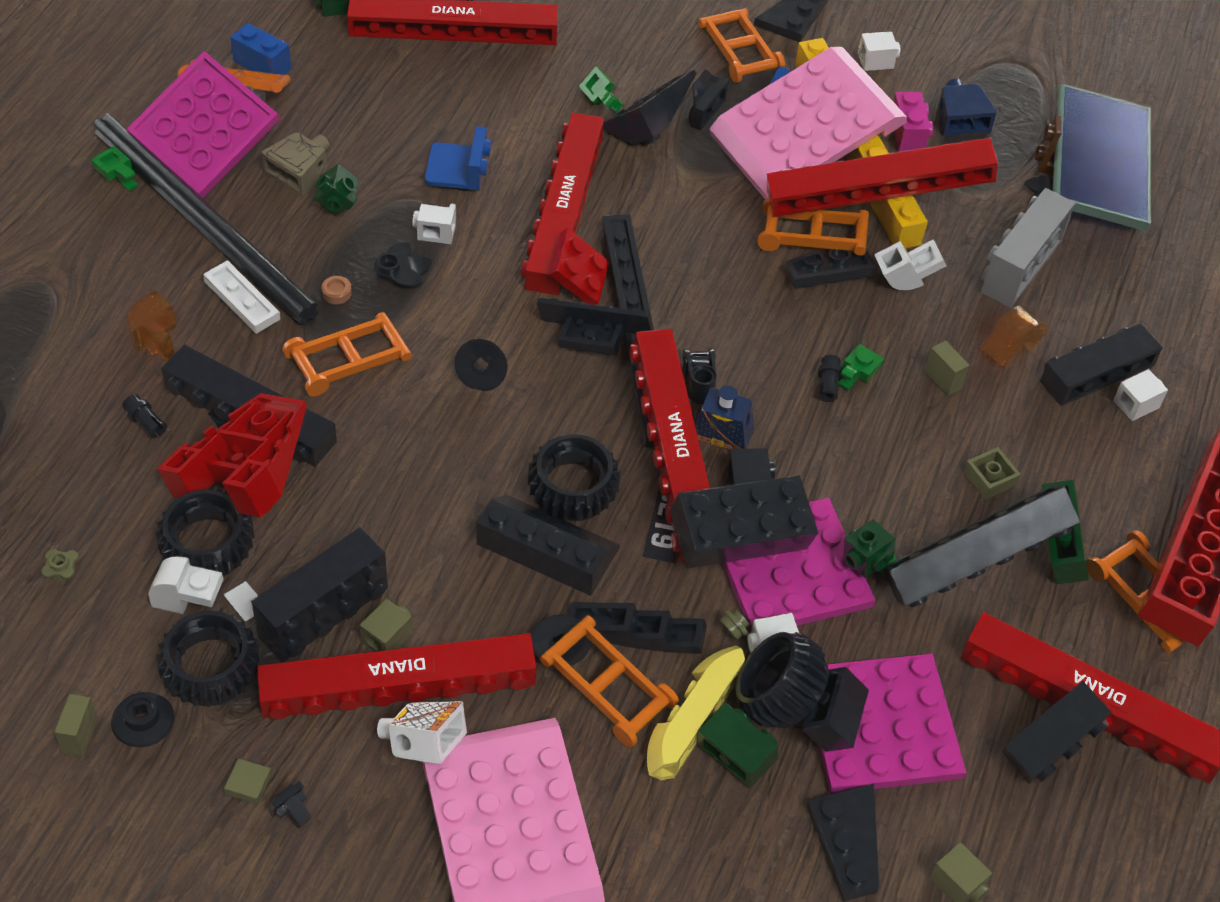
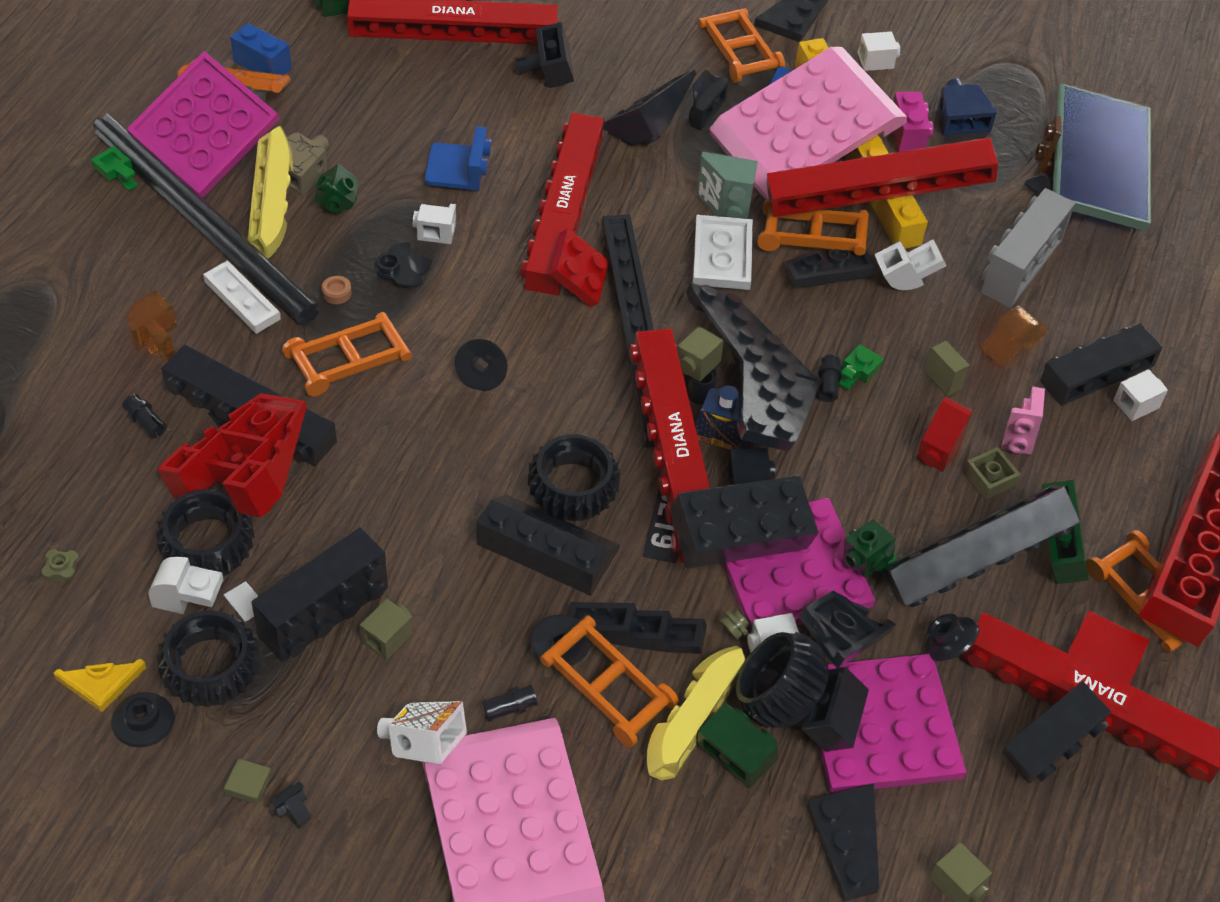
(76, 725): olive piece -> none
(100, 682): none -> yellow tile
(270, 184): none -> light yellow brick
(396, 676): red brick -> none
(510, 702): none -> black pin
(552, 56): none -> black brick
(592, 326): black bracket -> none
(598, 89): green plate -> none
(700, 353): none -> olive brick
(723, 252): none -> white plate
(726, 184): none -> sand green slope
(774, 381): none -> black wing
(842, 627): none -> black wing
(944, 435): none -> red slope
(950, 636): none -> black piece
(1024, 423): none -> bright pink bracket
(1108, 647): none -> red tile

